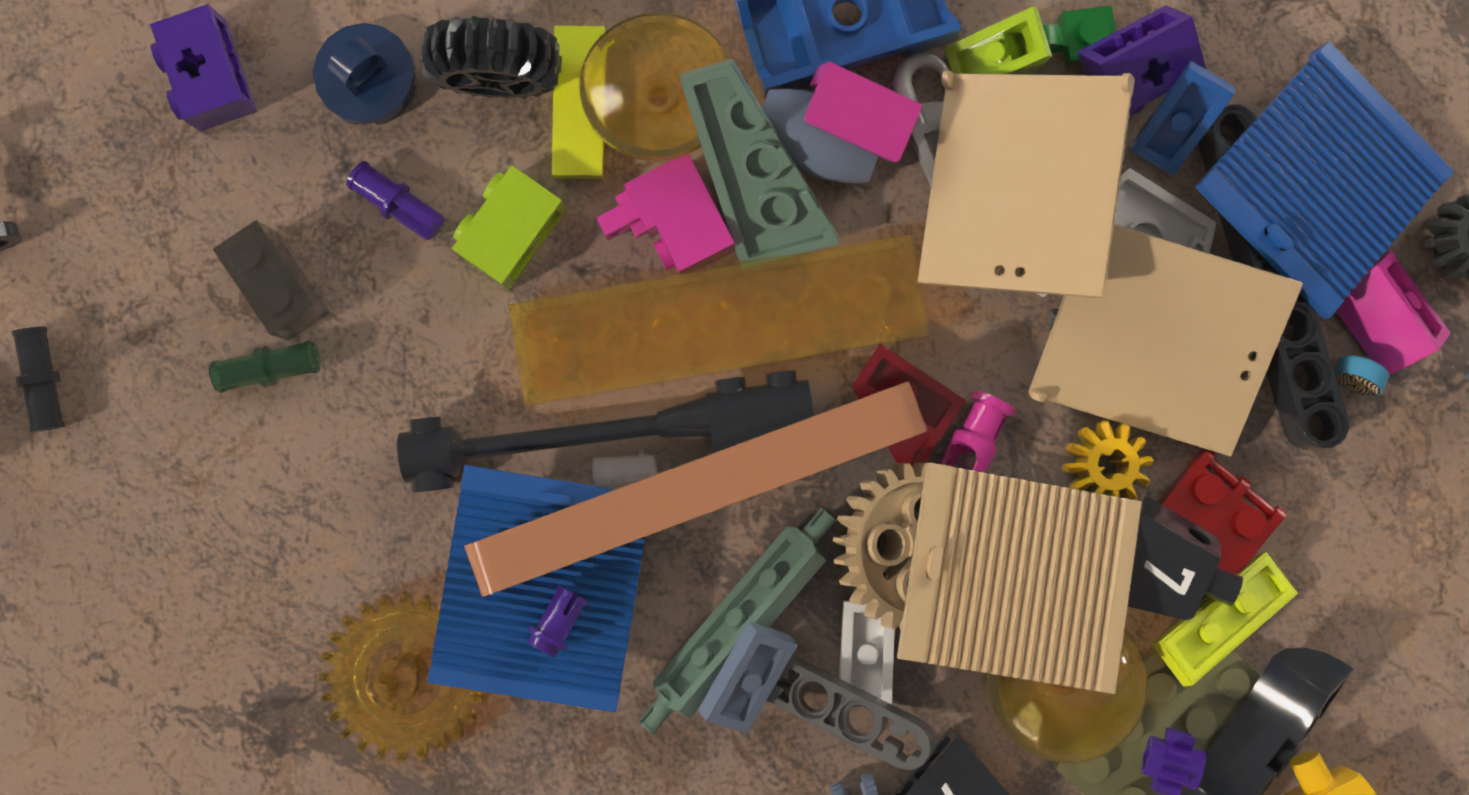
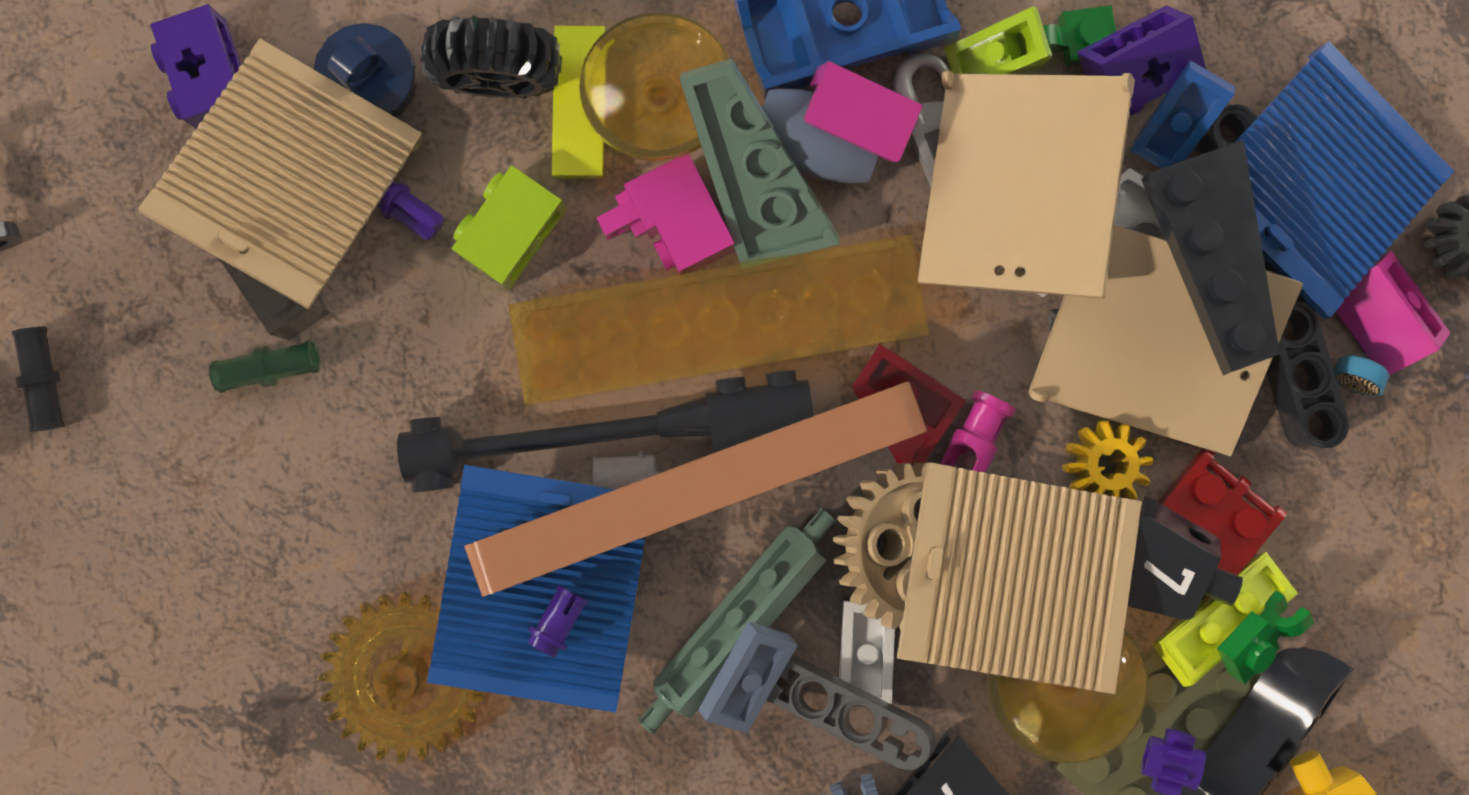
(282, 171): none -> tan door
(1216, 244): none -> black wing
(1254, 641): none -> green plate

